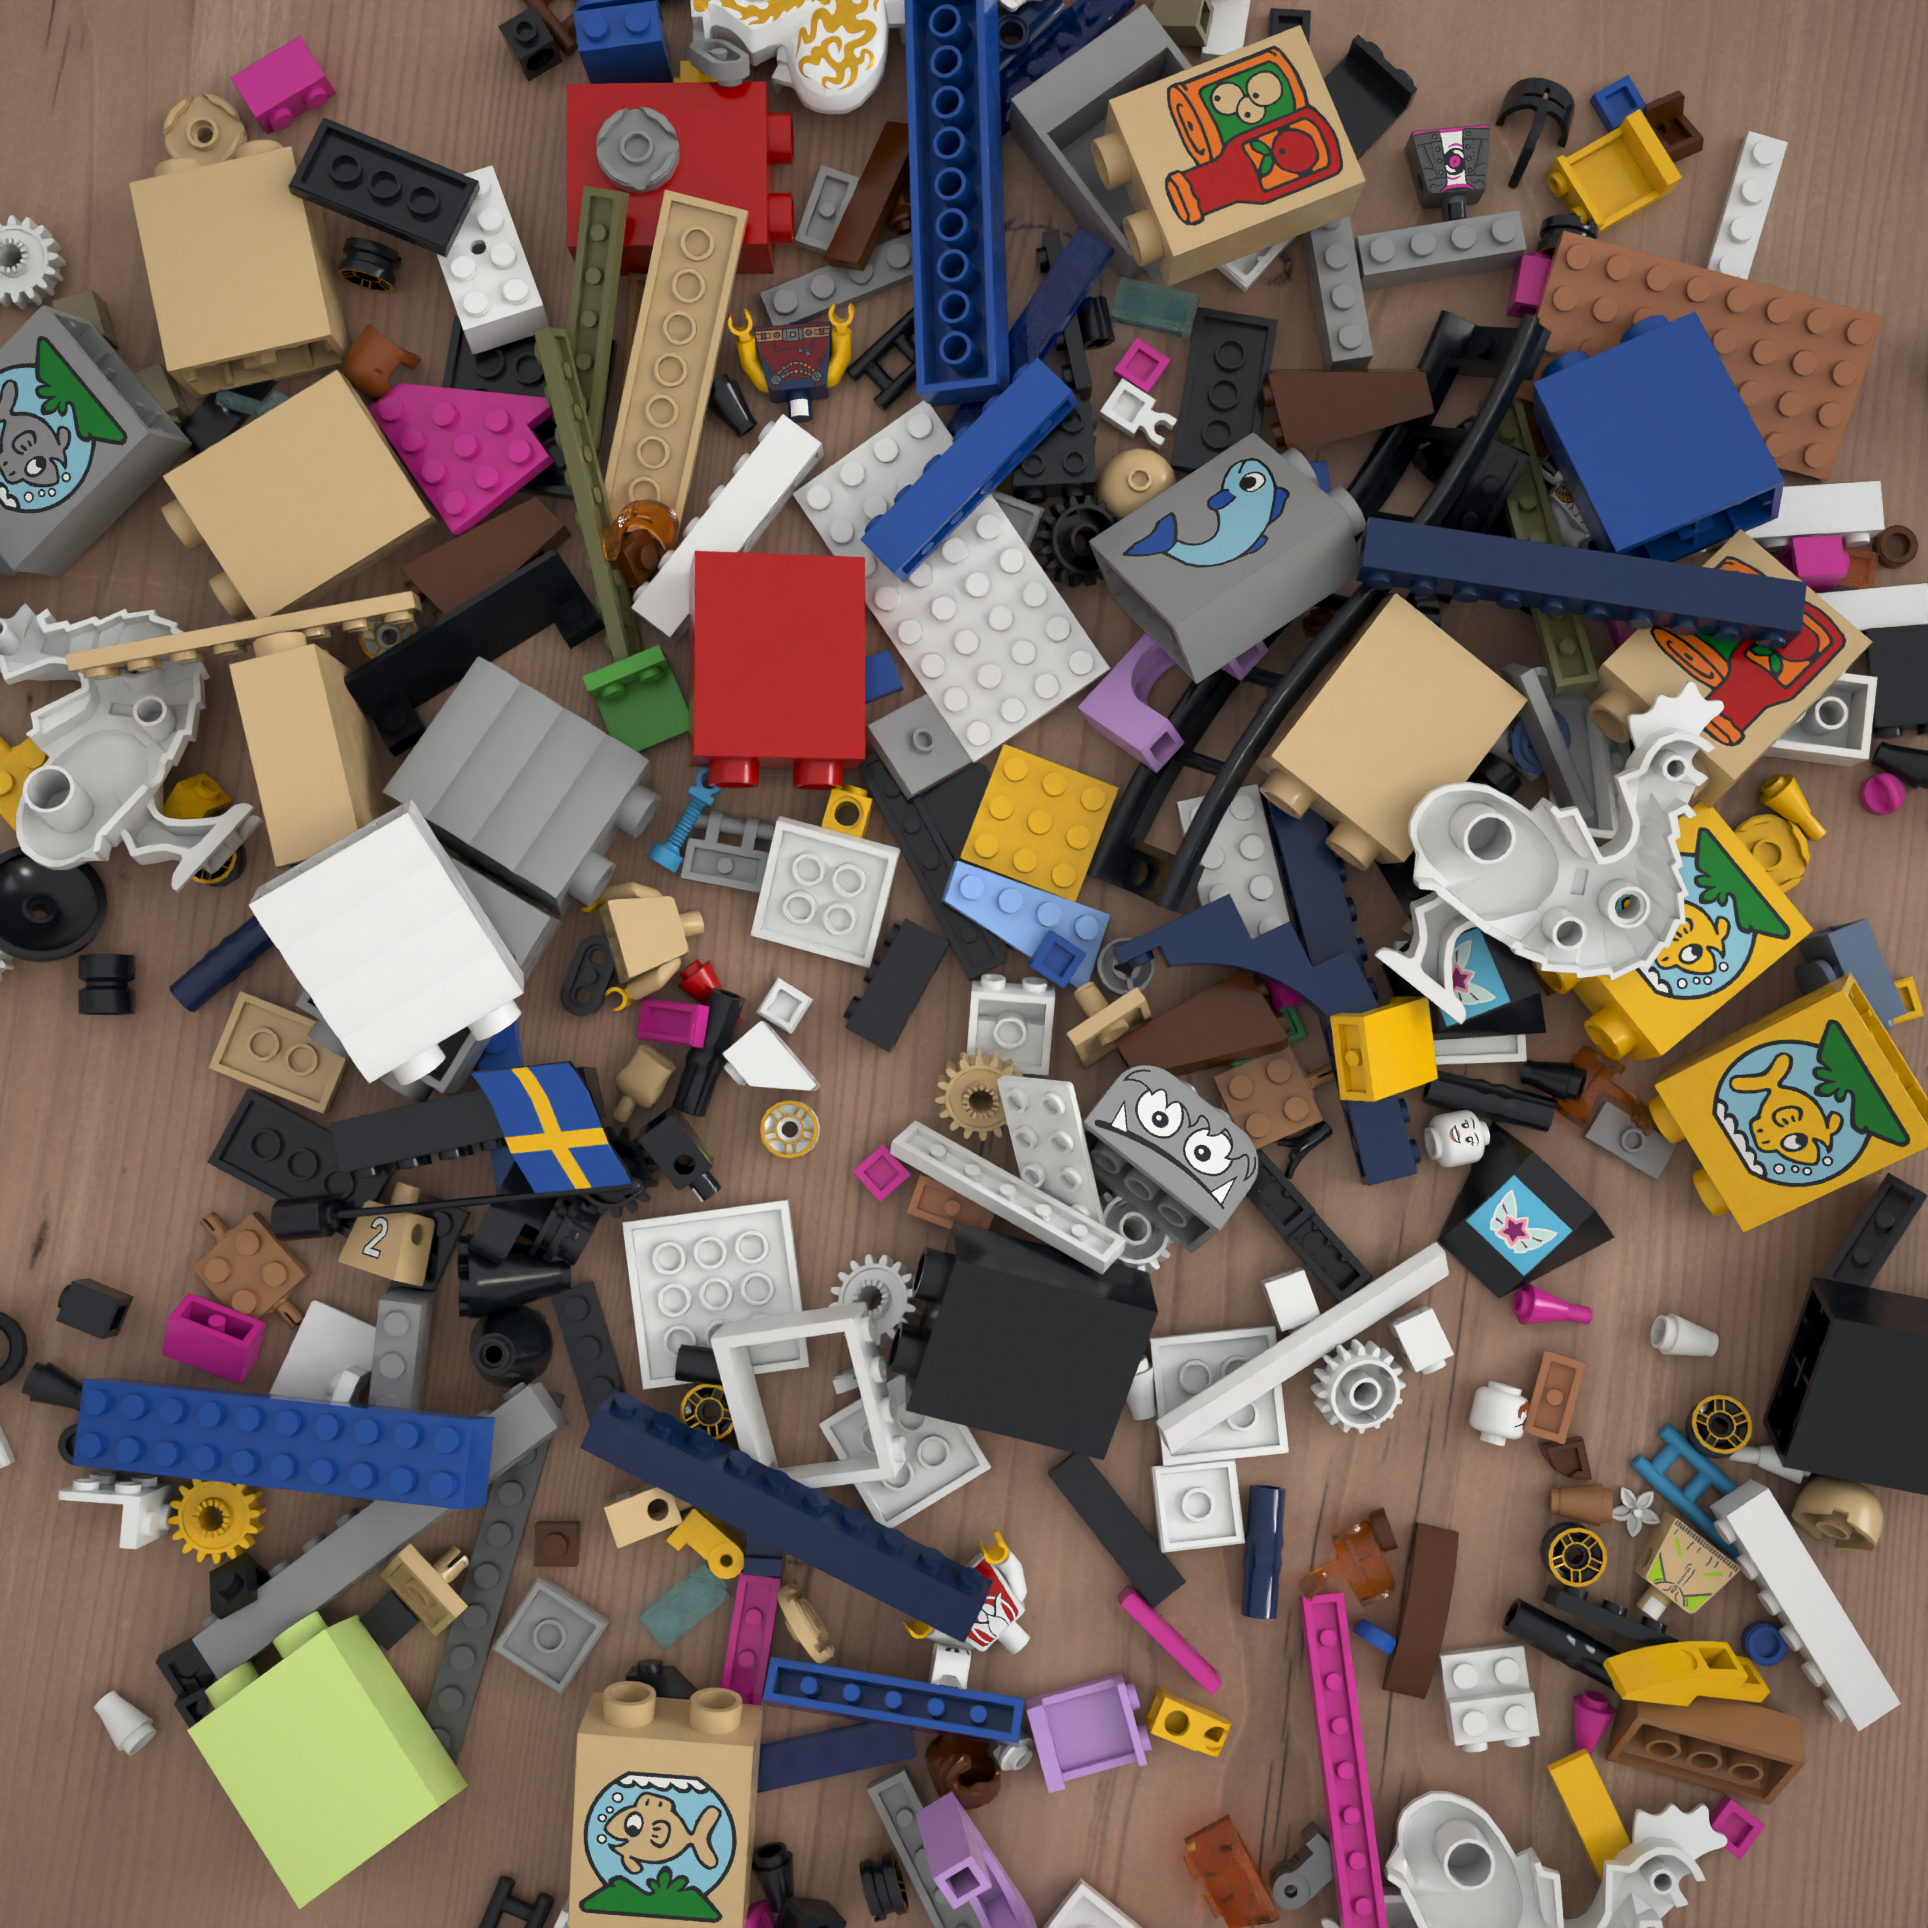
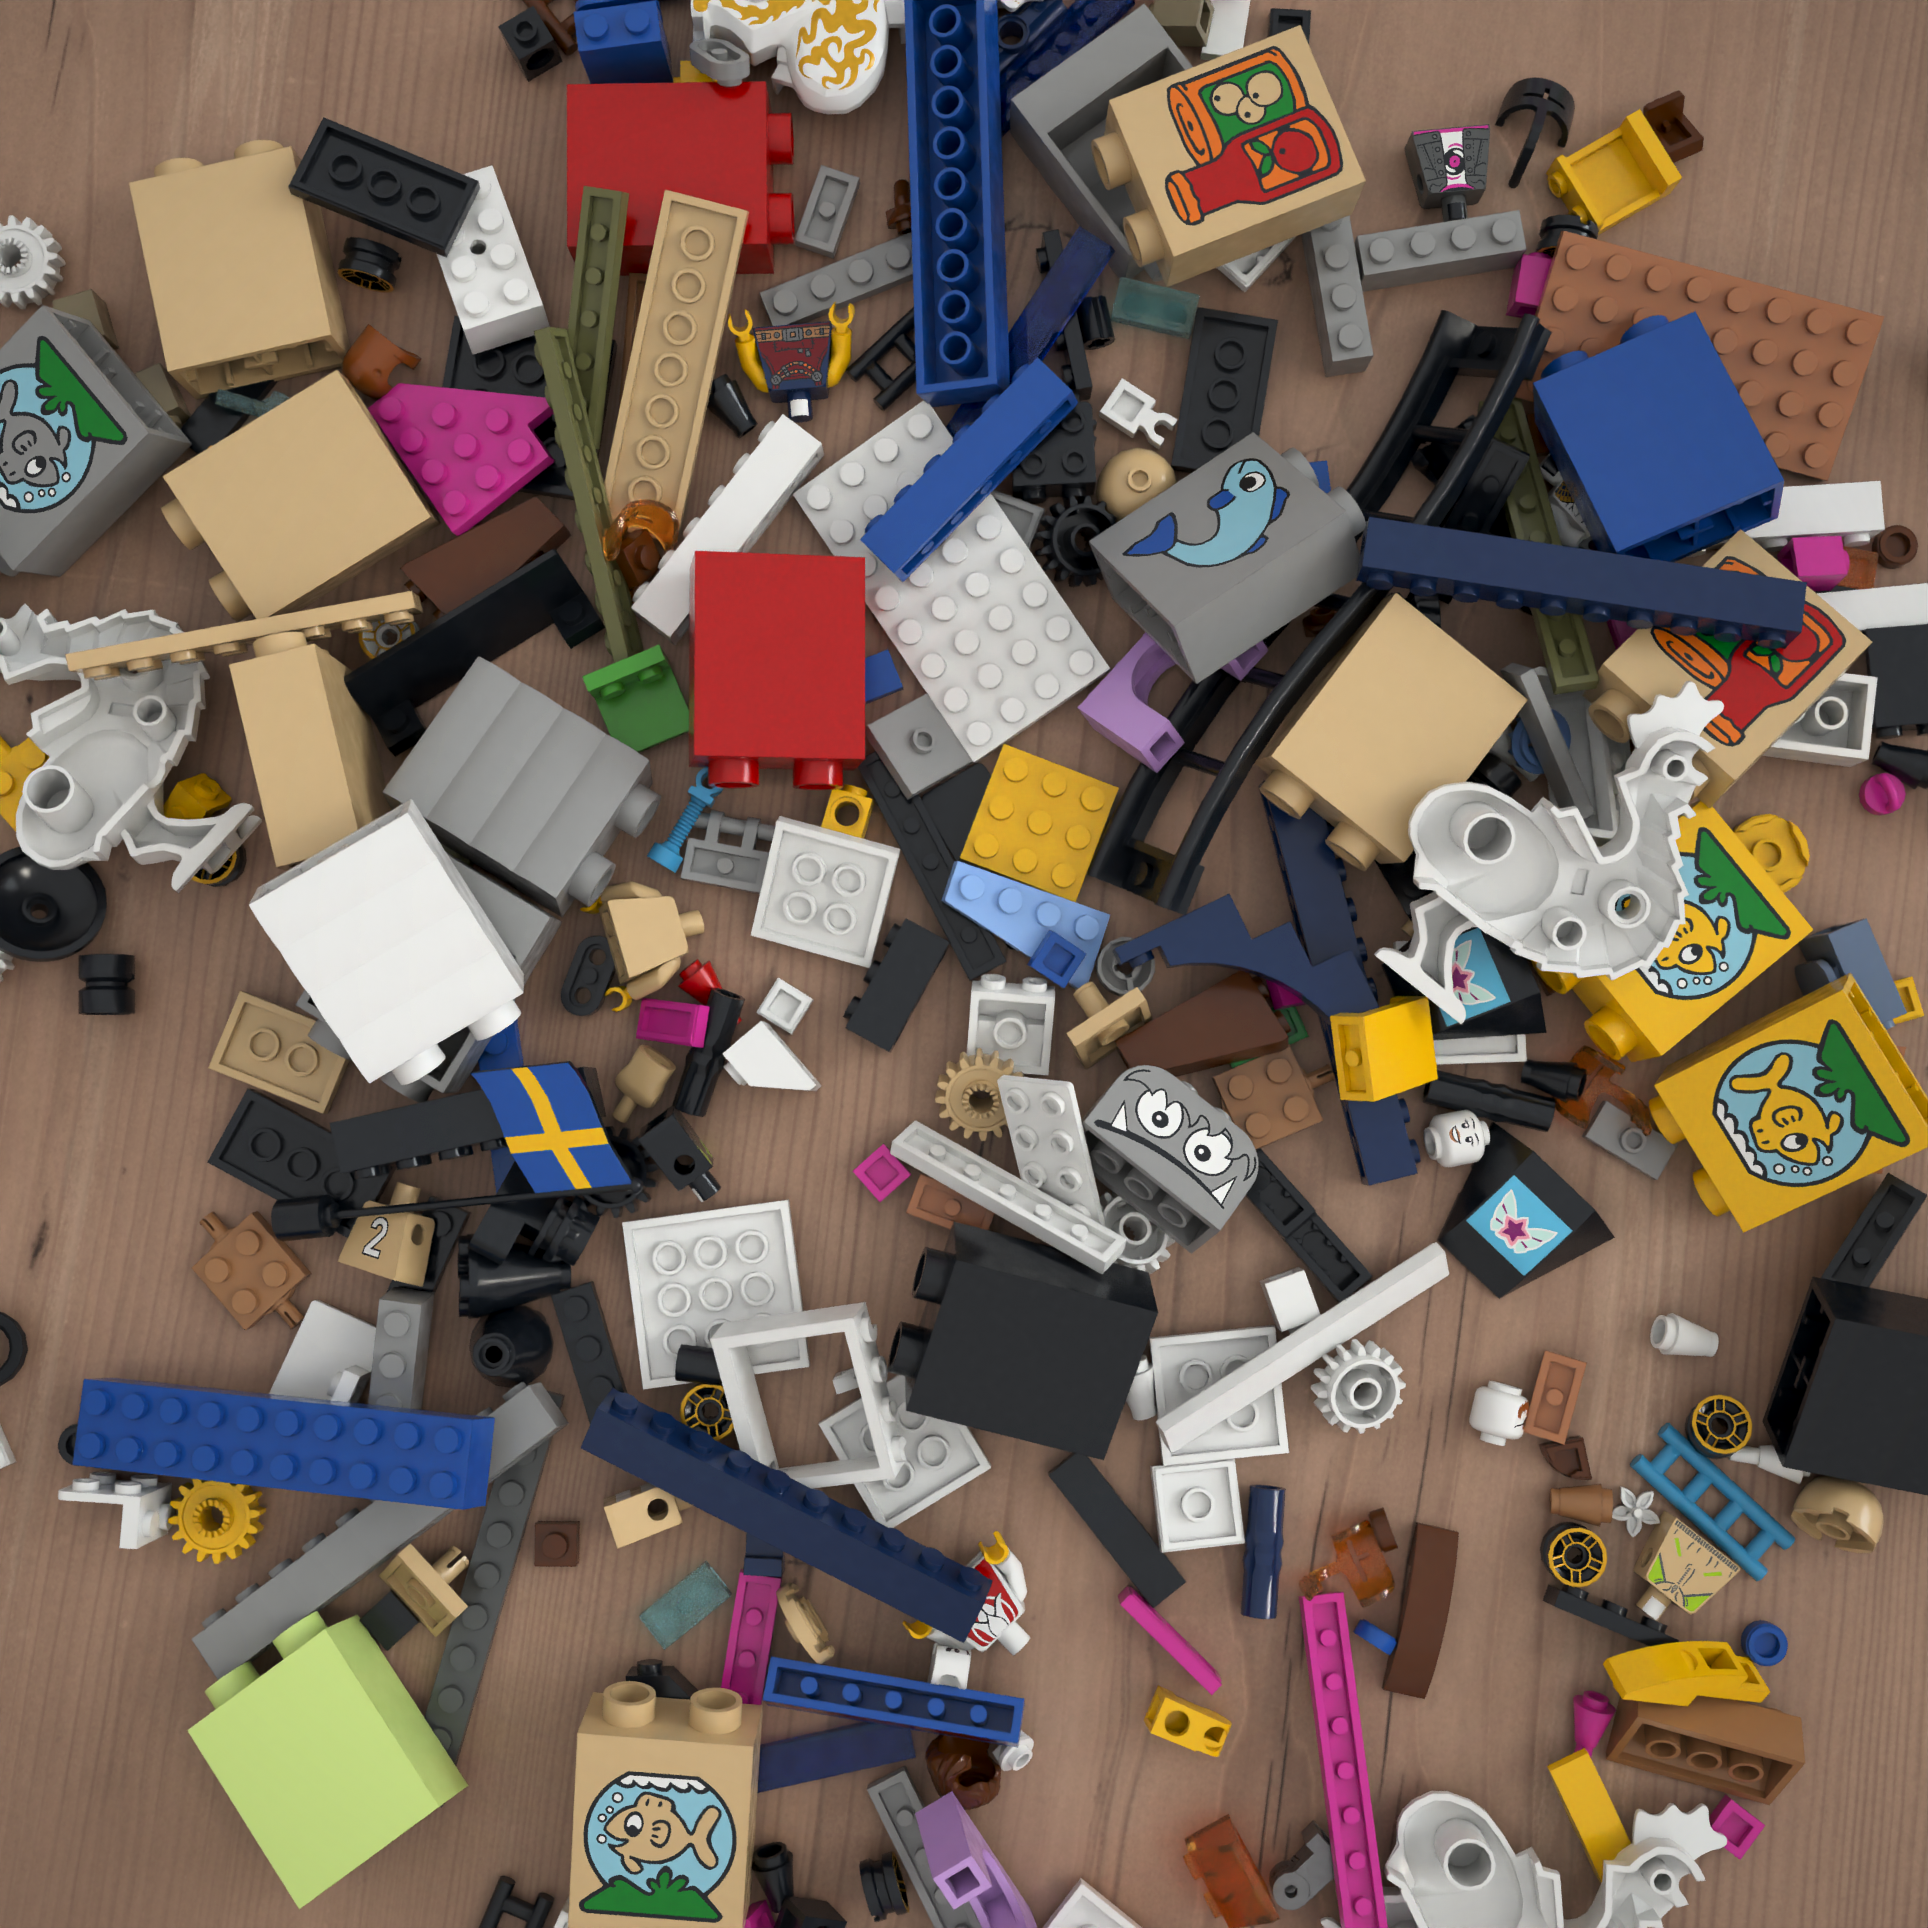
(52, 1386): black cone -> none
(93, 1308): black brick -> none
(125, 1723): white cone -> none
(189, 1679): black slope -> none
(198, 117): tan plate -> none
(213, 1338): dark pink brick -> none
(221, 965): dark blue axle -> none
(235, 1585): black bracket -> none
(283, 86): dark pink brick -> none
(550, 1634): light grey plate -> none
(638, 149): light grey tile -> none
(712, 1541): yellow leg -> none
(777, 1117): wheel -> none
(872, 200): reddish brown tile -> none
(885, 1279): white gear -> none
(1086, 1729): lavender panel -> none
(1142, 366): dark pink plate -> none
(1241, 862): white plate -> none
(1303, 1145): black bar -> none
(1338, 404): reddish brown slope -> none
(1368, 94): black panel -> none
(1421, 1340): white brick -> none
(1488, 1696): white plate -> none
(1538, 1306): dark pink cone -> none
(1559, 1640): black axle -> none
(1617, 102): blue tile -> none
(1746, 205): white plate -> none
(1787, 800): yellow cone -> none
(1804, 1605): white brick -> none

